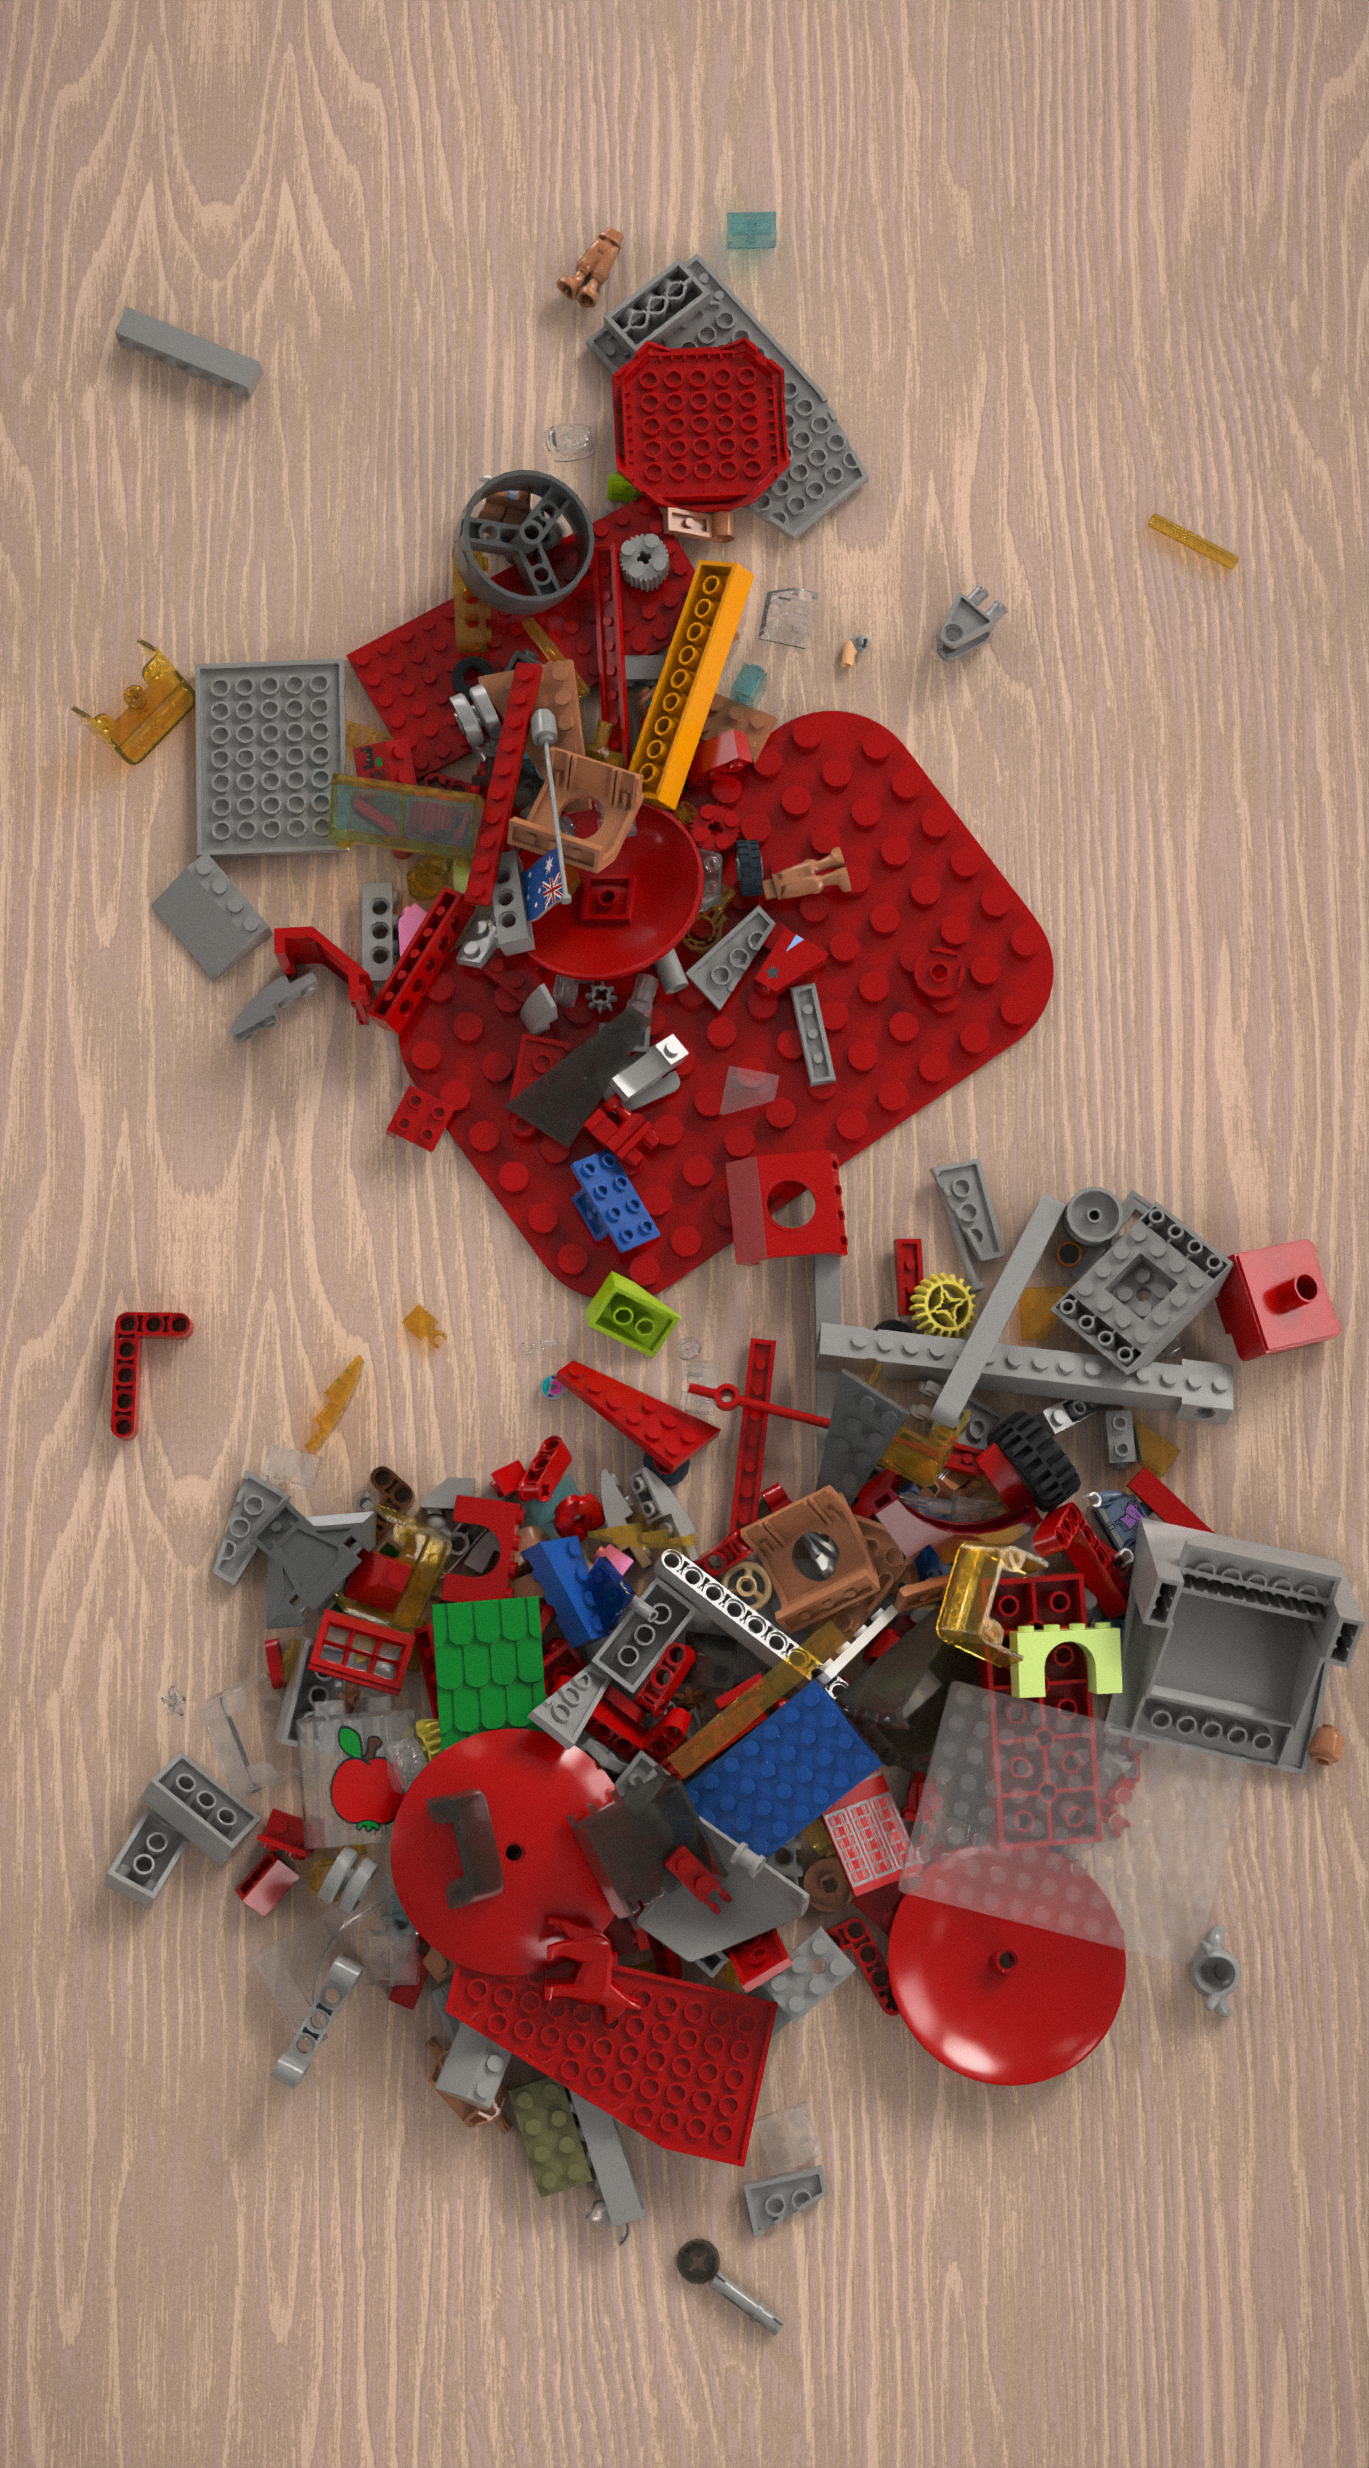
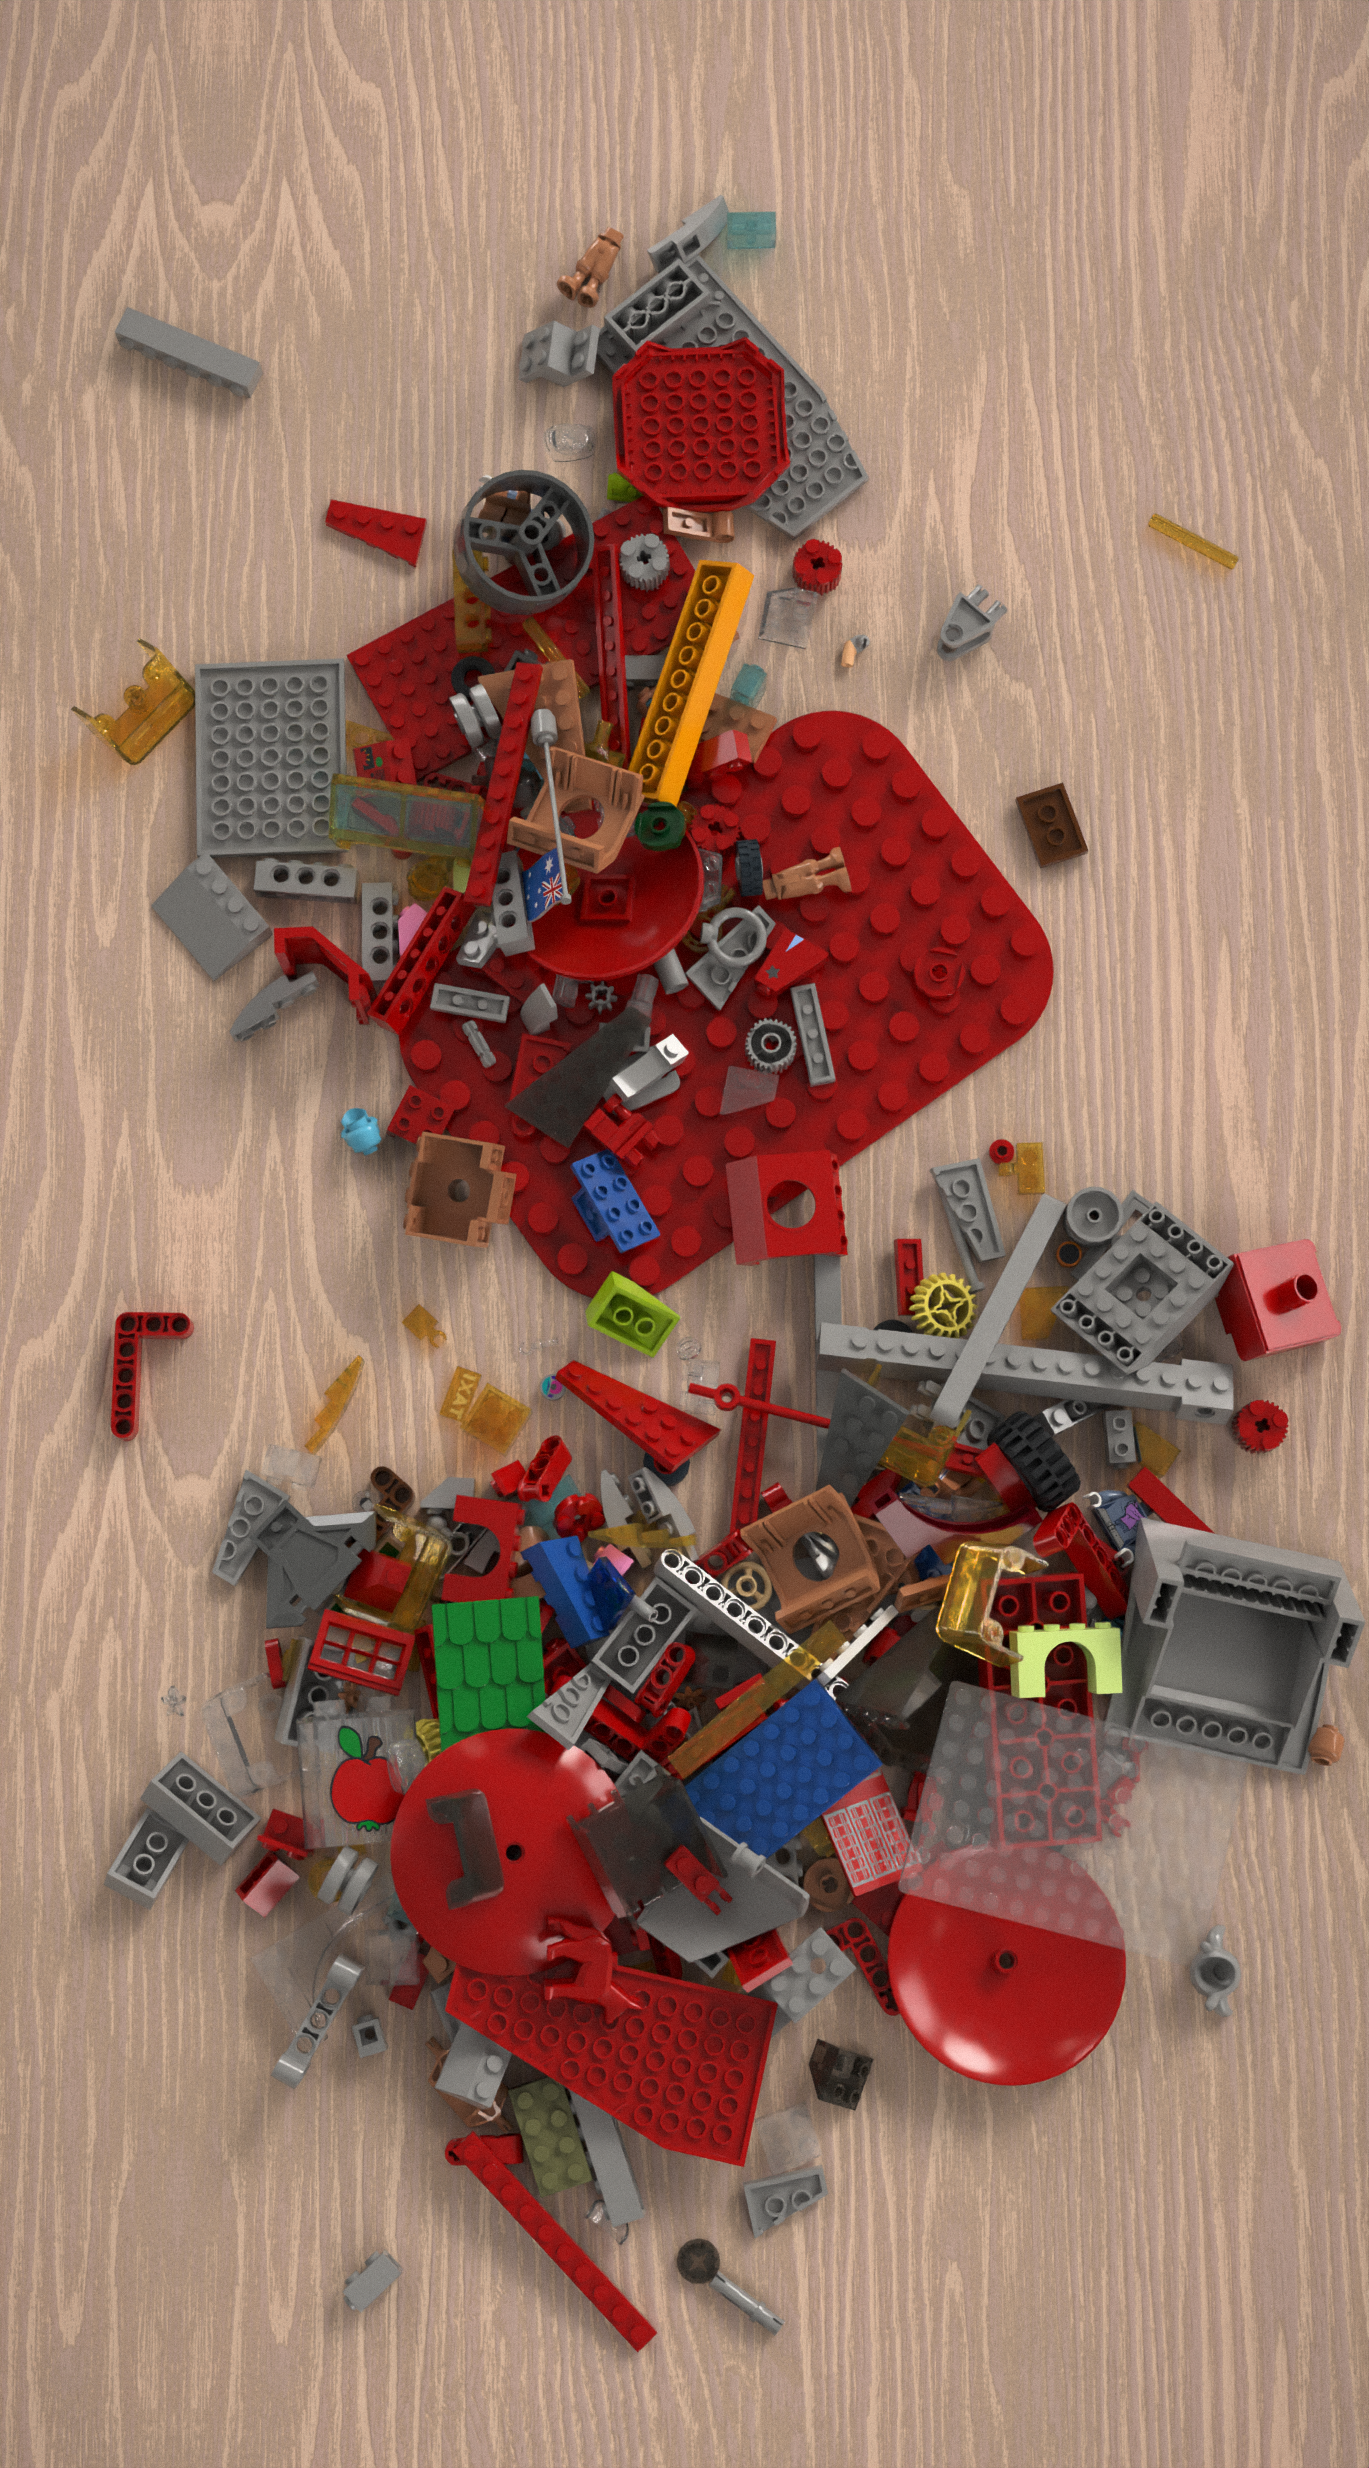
(343, 892): none -> light grey brick
(360, 1131): none -> medium azure head
(365, 2045): none -> light grey brick
(372, 2281): none -> light grey brick
(390, 531): none -> red wing
(431, 1195): none -> nougat piece
(460, 1394): none -> clear yellow tile
(470, 1003): none -> light grey plate
(479, 1044): none -> light grey axle
(496, 1419): none -> clear yellow brick
(505, 2146): none -> red piece
(555, 2241): none -> red plate
(558, 353): none -> light grey bracket
(663, 839): none -> dark green plate
(693, 237): none -> light grey slope
(709, 936): none -> light grey piece
(775, 1034): none -> light grey brick
(821, 556): none -> red brick
(838, 2074): none -> clear smoke slope
(995, 1157): none -> red plate
(1028, 1168): none -> clear yellow plate
(1051, 825): none -> reddish brown plate
(1272, 1418): none -> red brick

